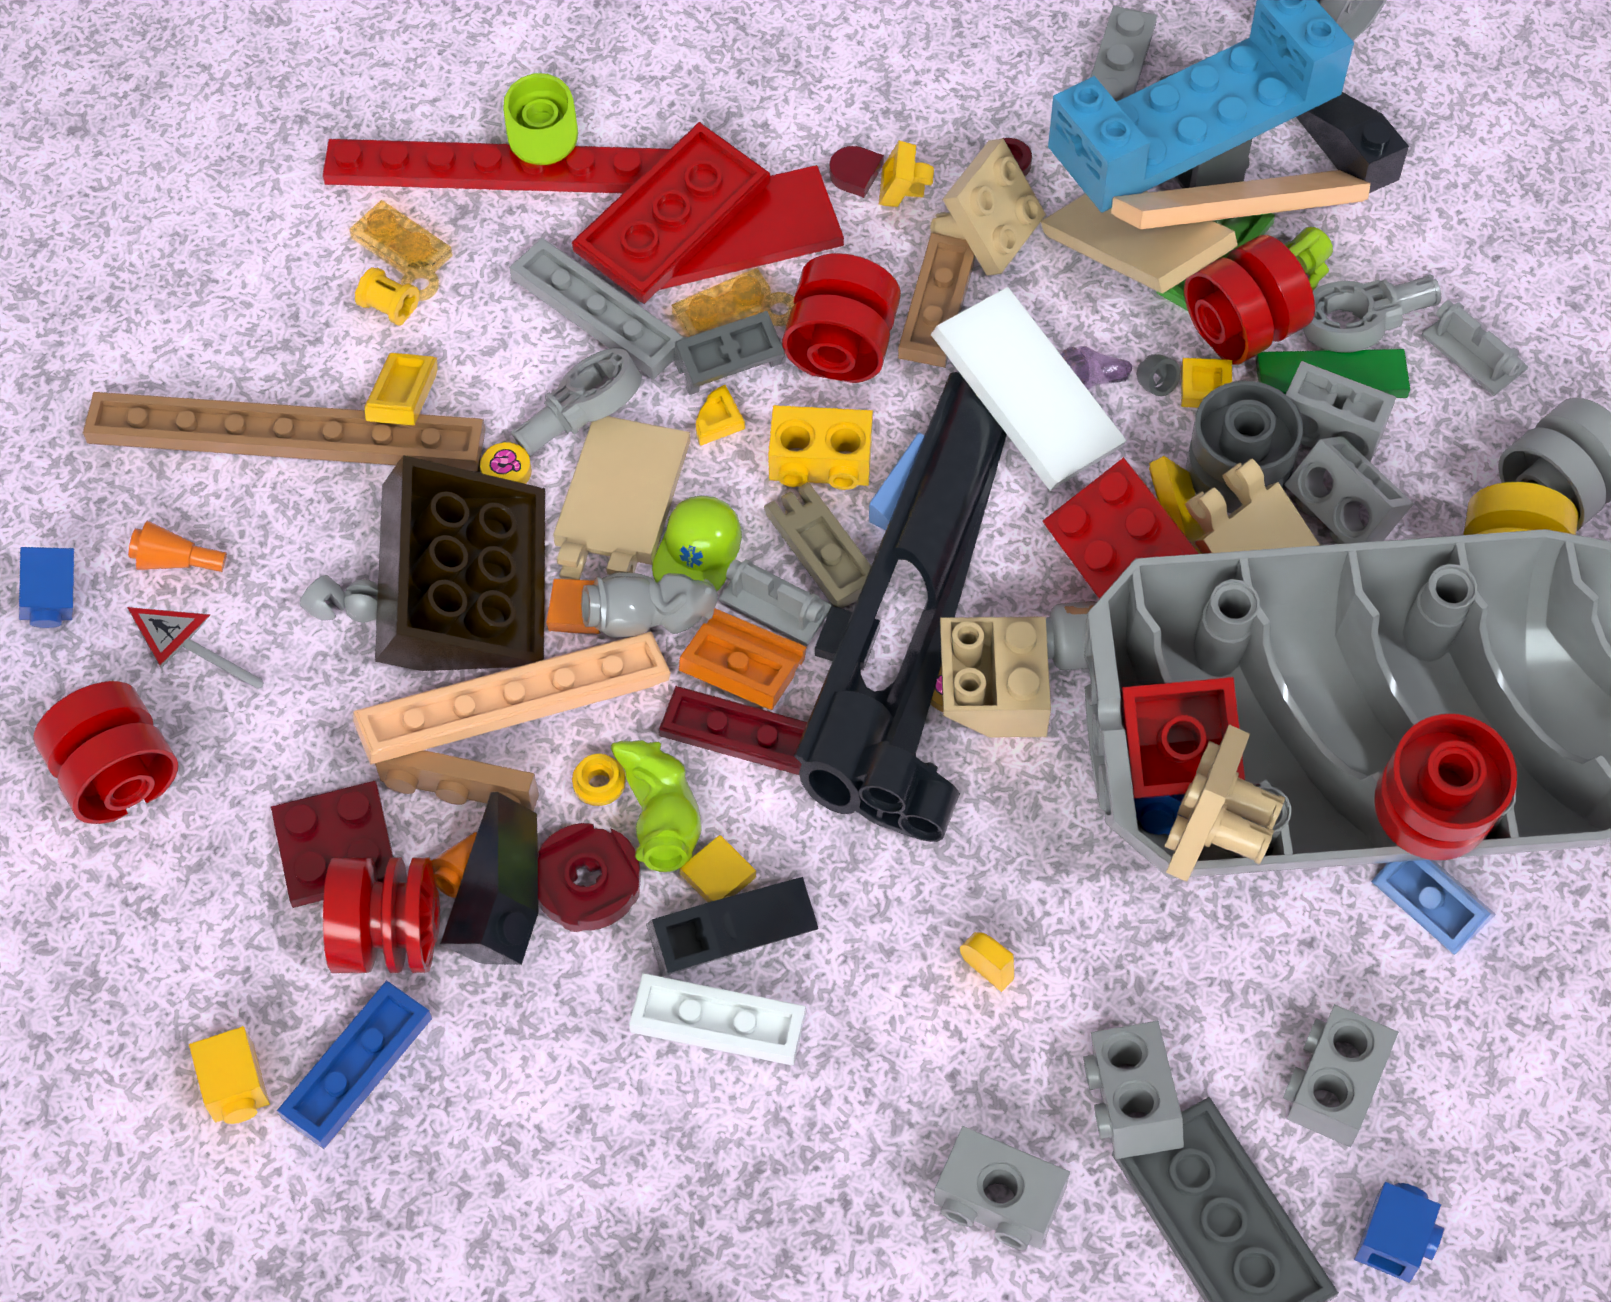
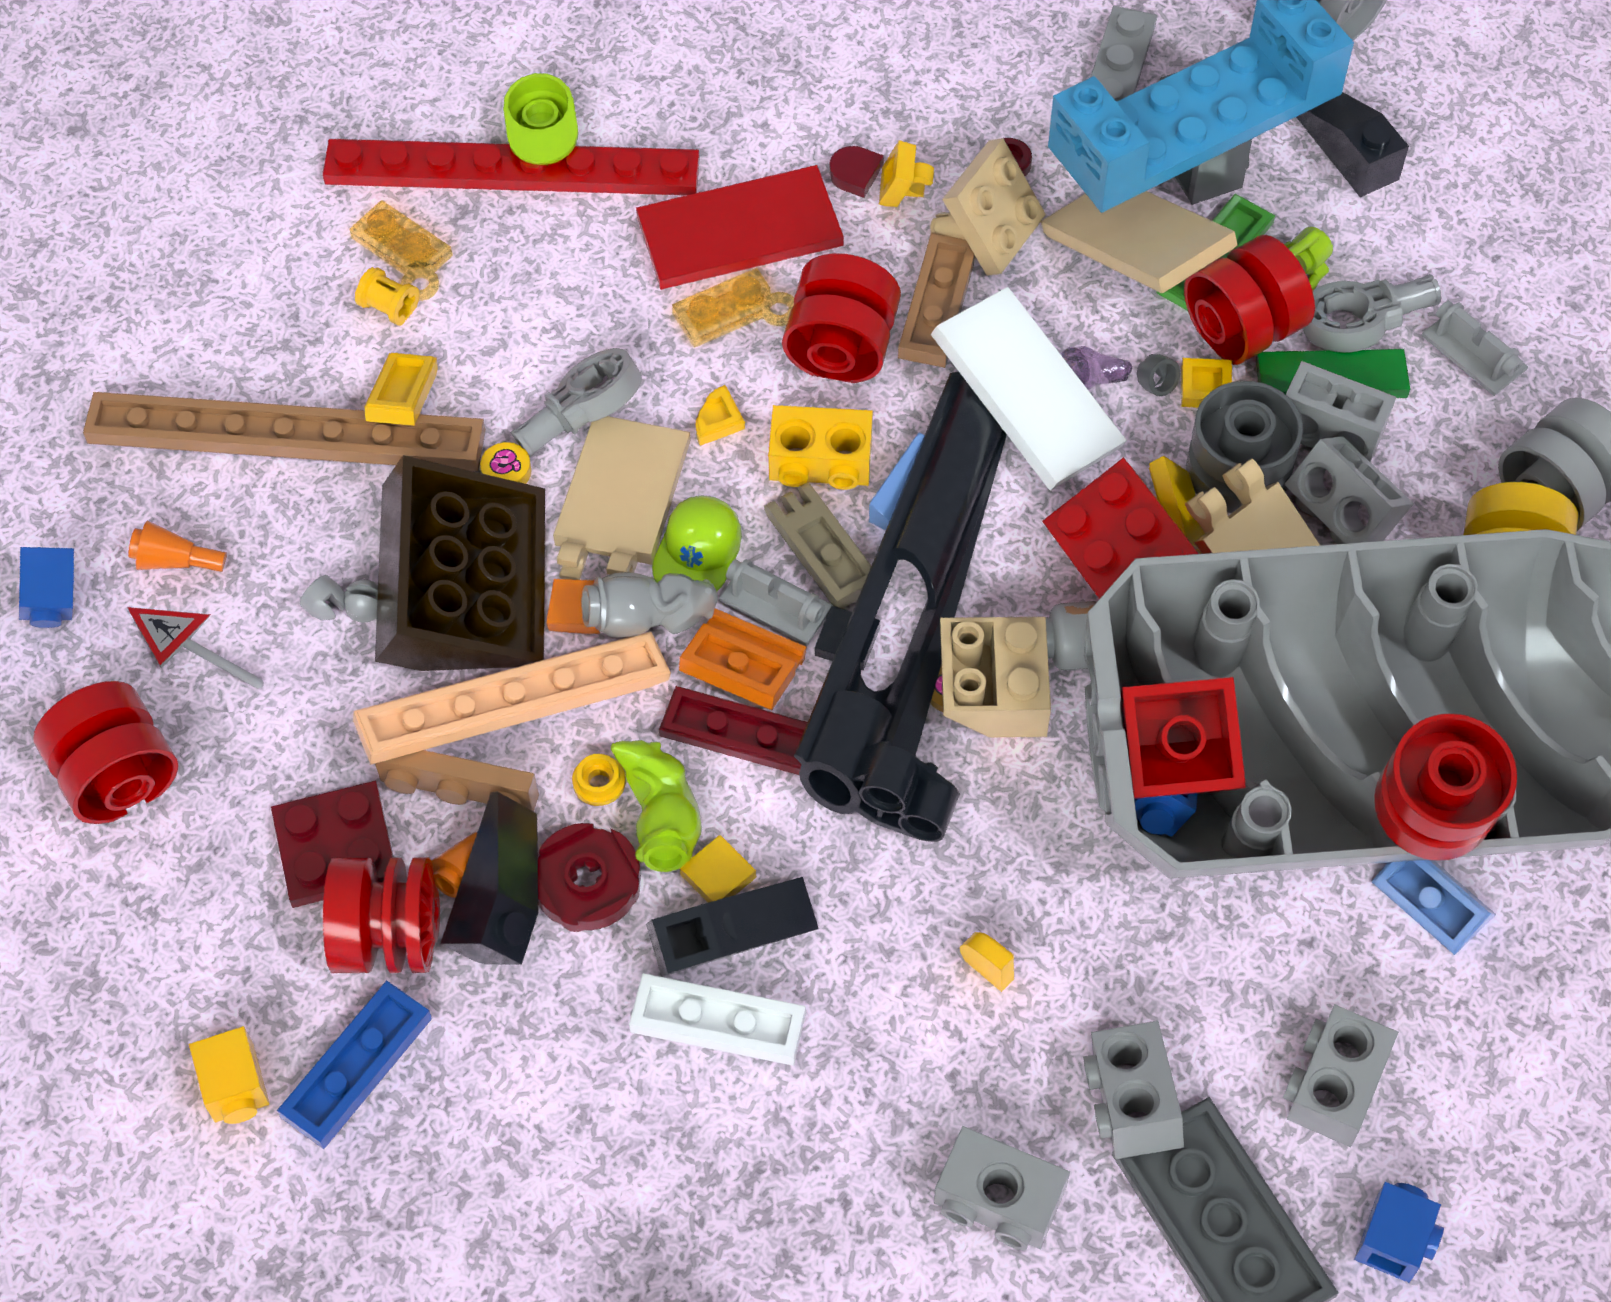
(596, 306): light grey plate -> none
(671, 212): red tile -> none
(728, 350): dark grey hinge -> none
(1216, 809): tan plate -> none
(1239, 199): light nougat tile -> none

